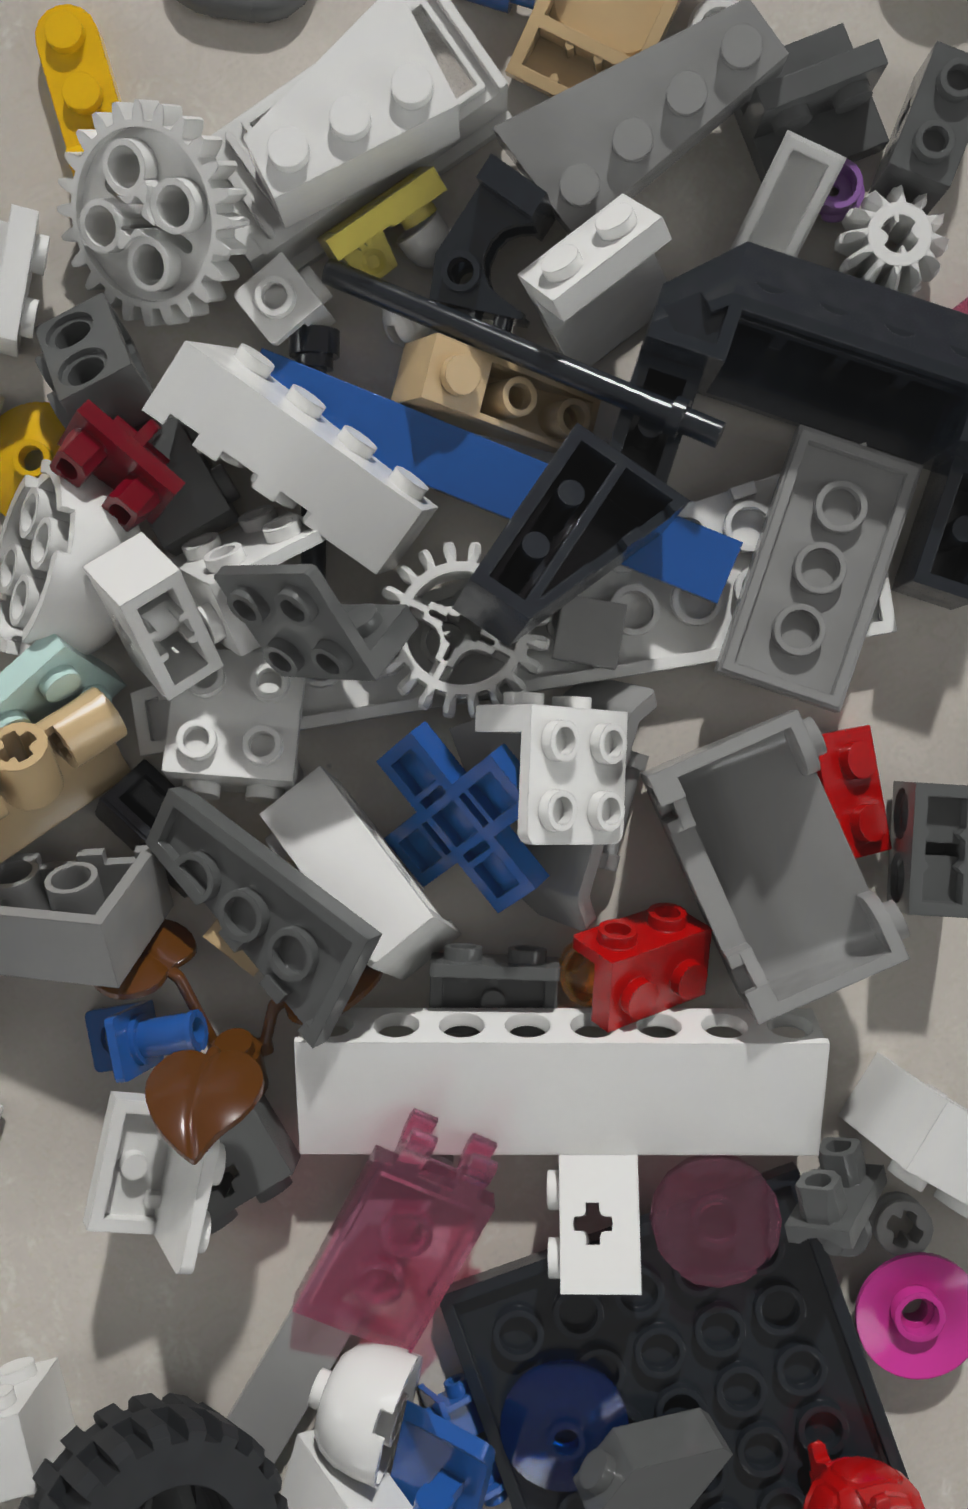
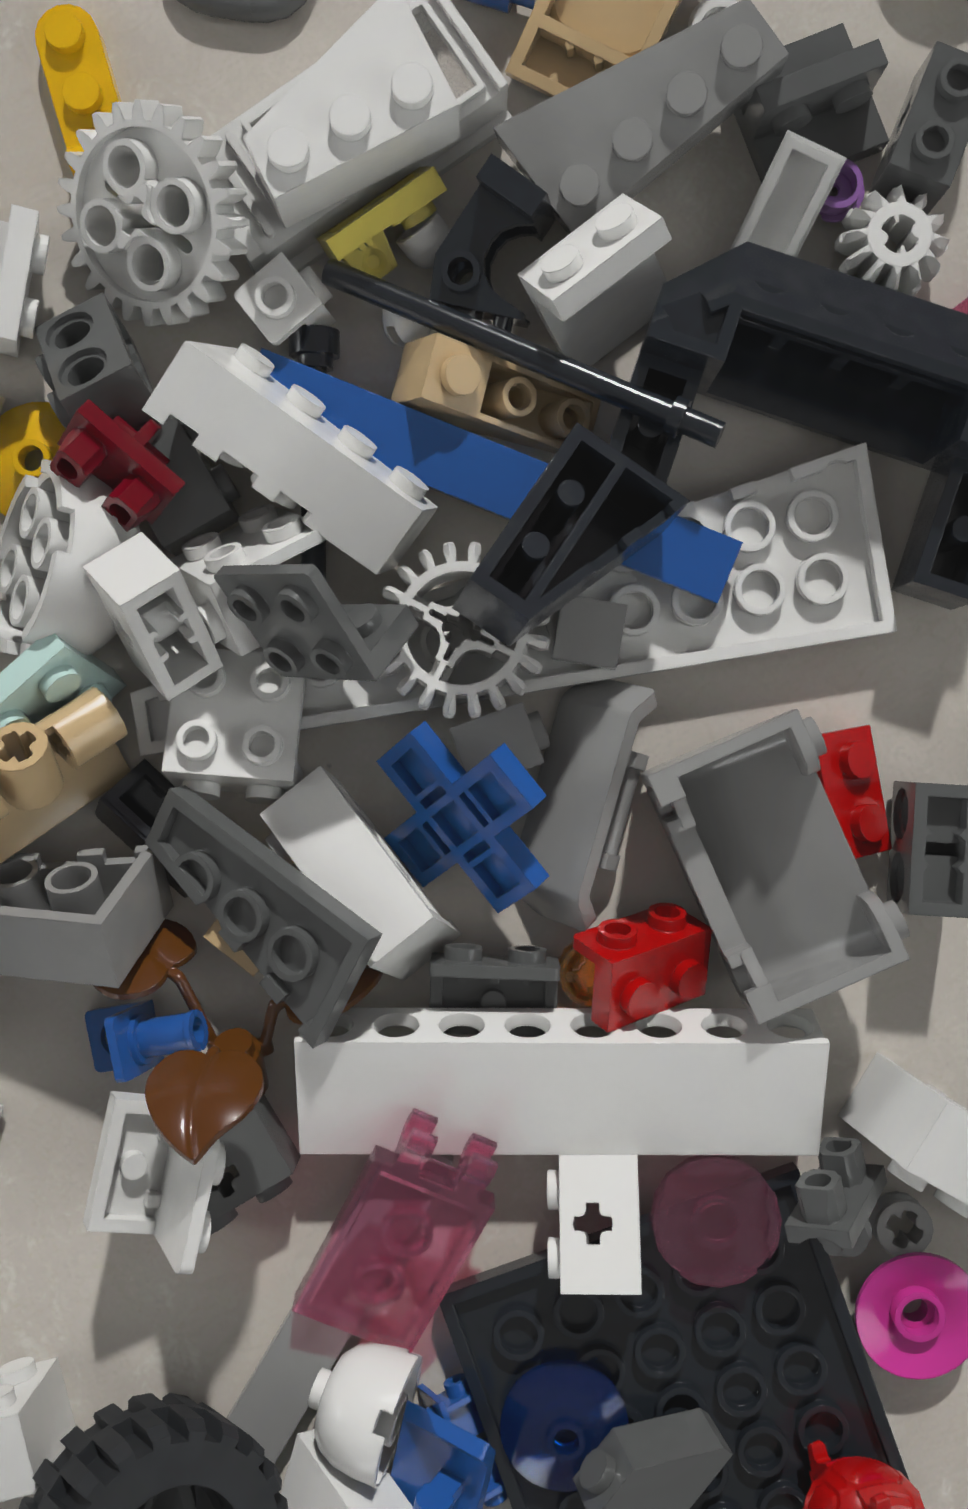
(567, 767): white bracket -> none
(818, 568): light grey tile -> none

